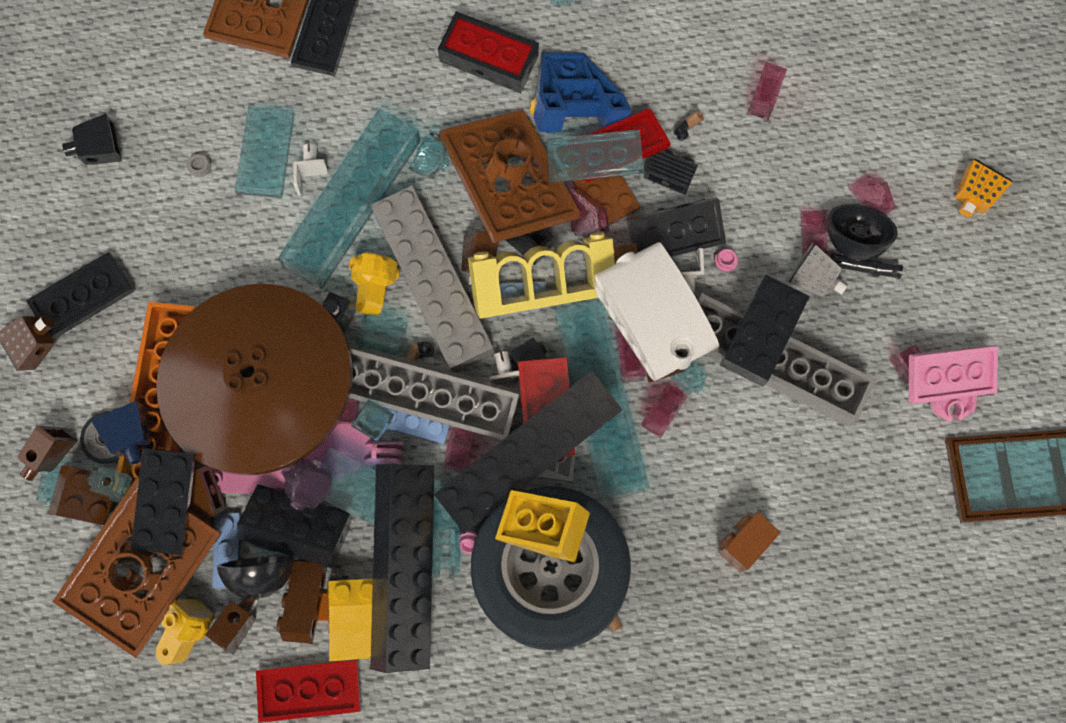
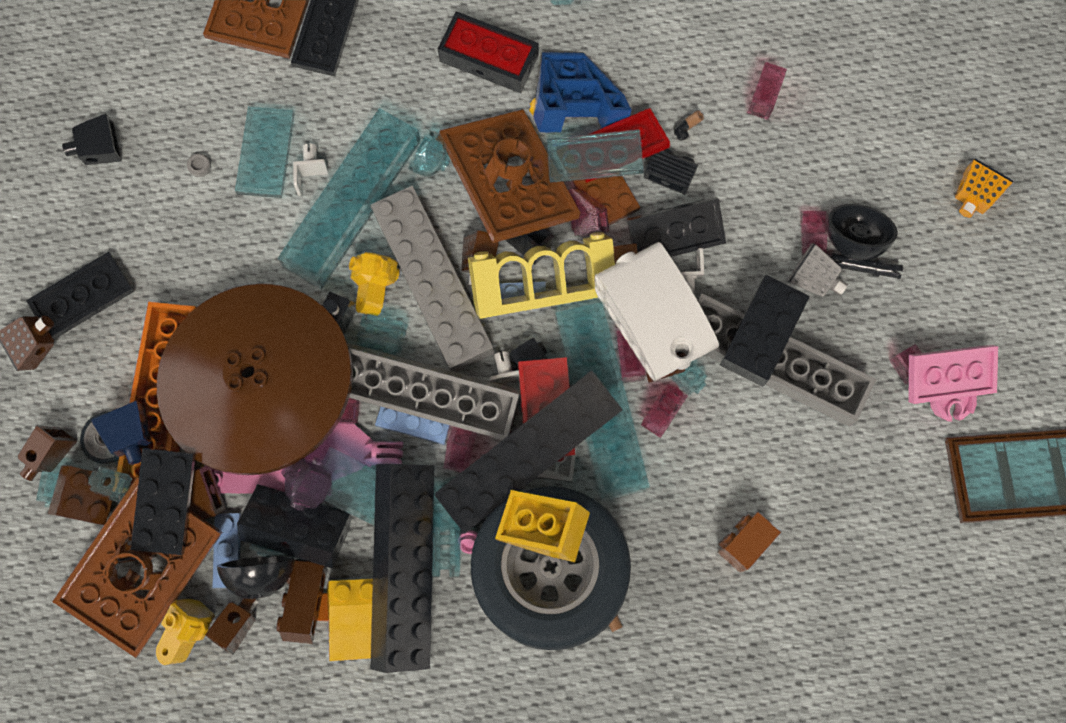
(308, 691): red plate -> none
(372, 420): clear light blue piece -> none
(419, 350): arm -> none
(726, 260): bright pink plate -> none
(873, 193): clear pink slope -> none

